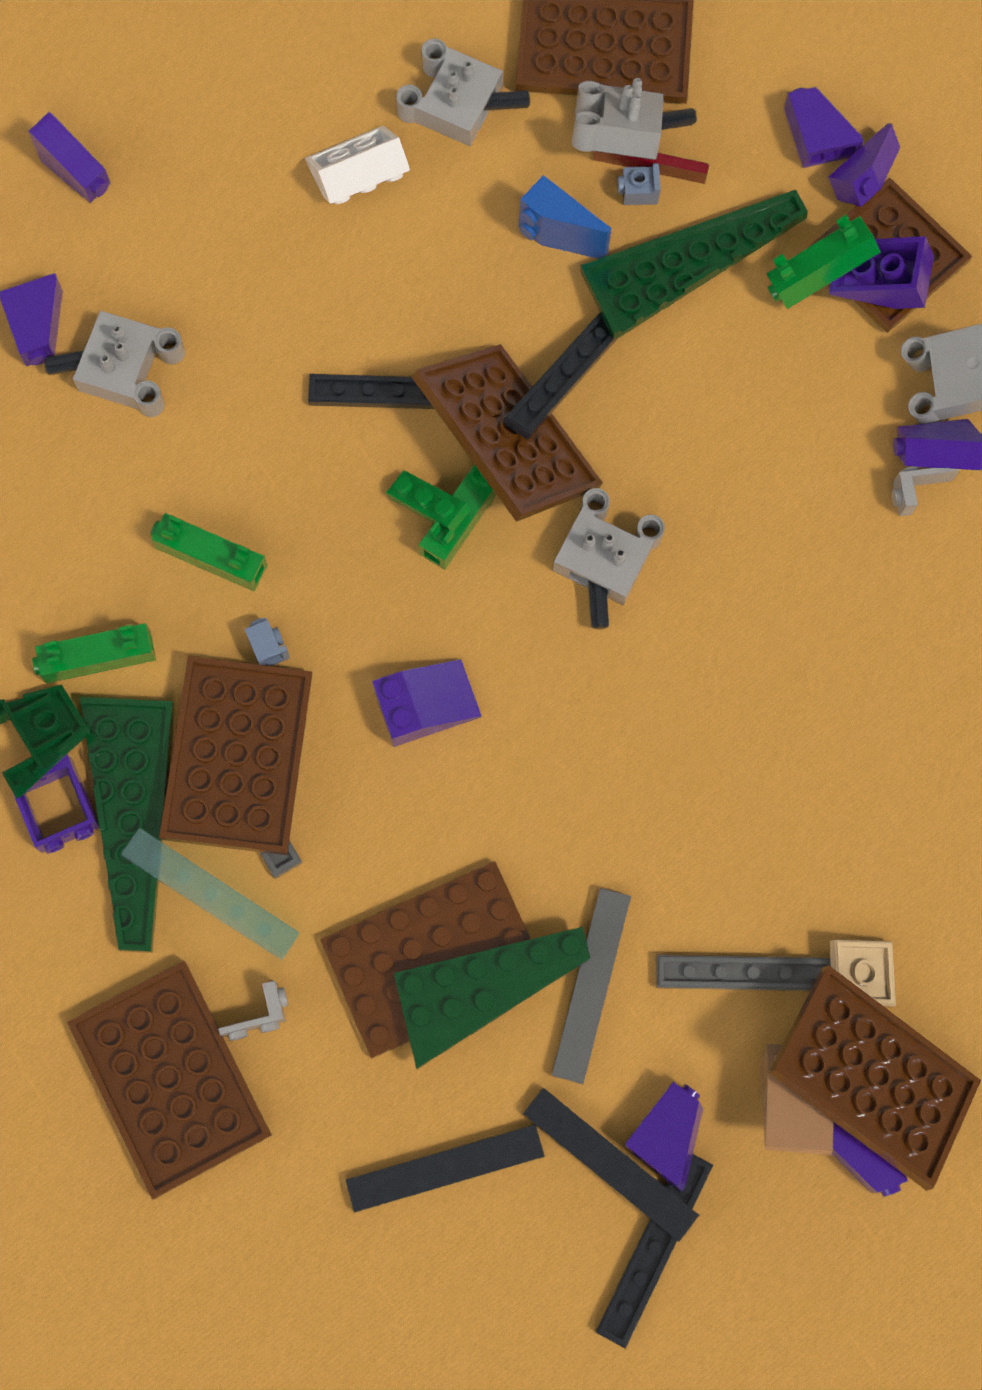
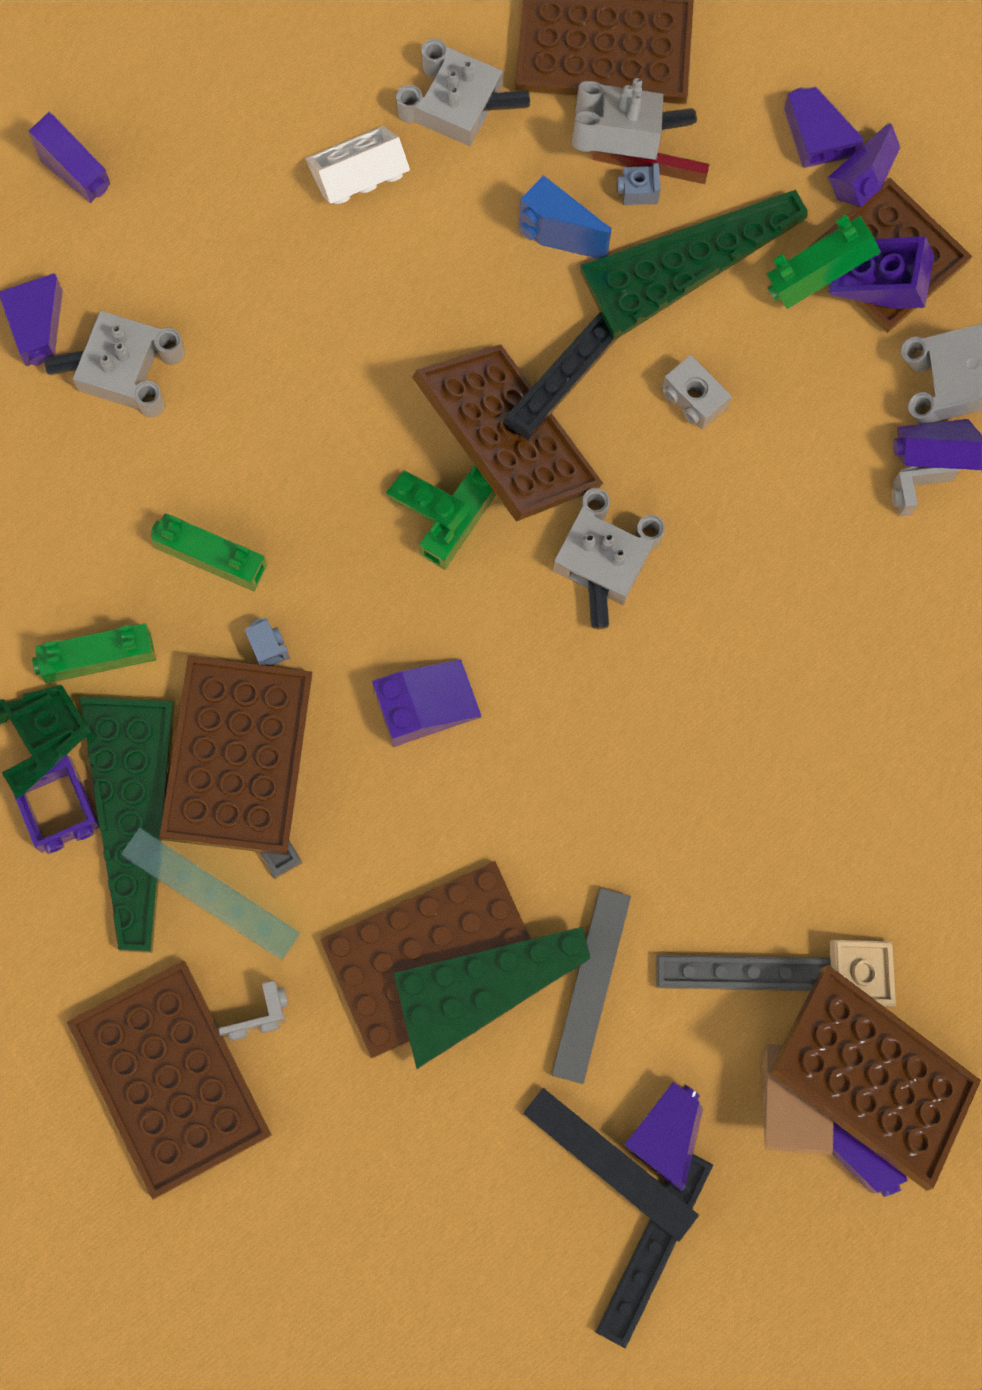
(366, 391): black tile -> none
(444, 1168): black tile -> none
(694, 377): none -> light grey brick

